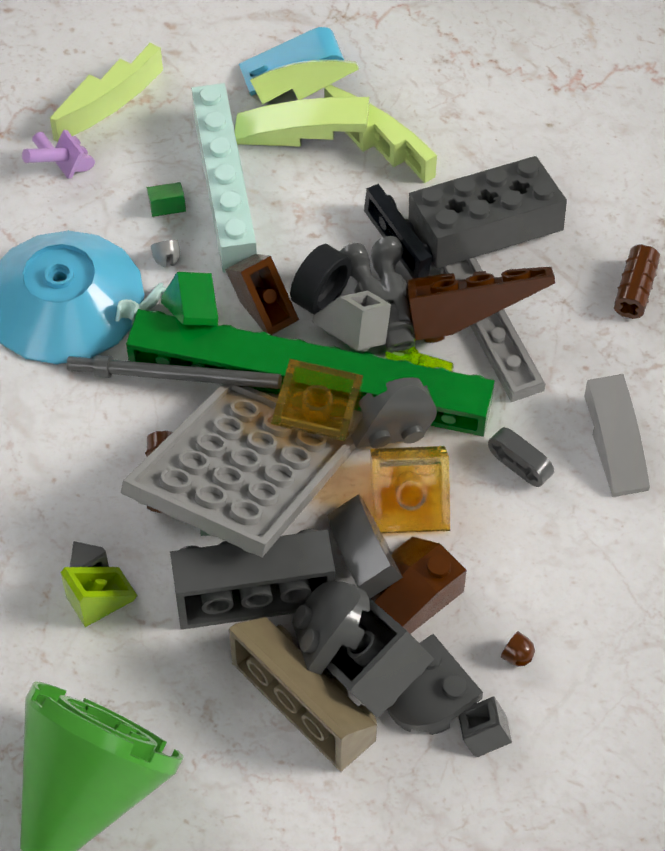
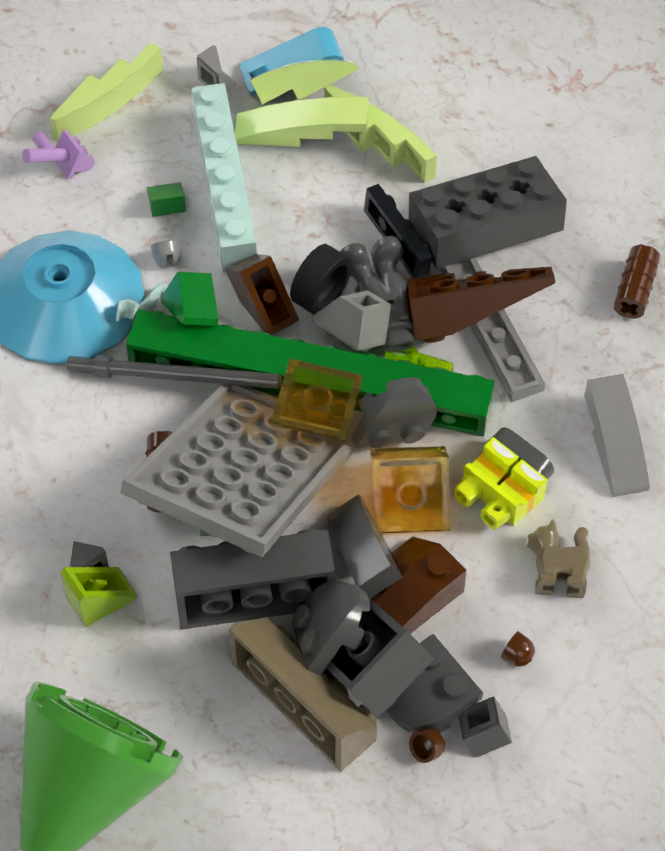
(210, 69): none -> light grey slope
(420, 738): none -> reddish brown hinge
(502, 483): none -> neon yellow hips
(561, 563): none -> dark tan animal

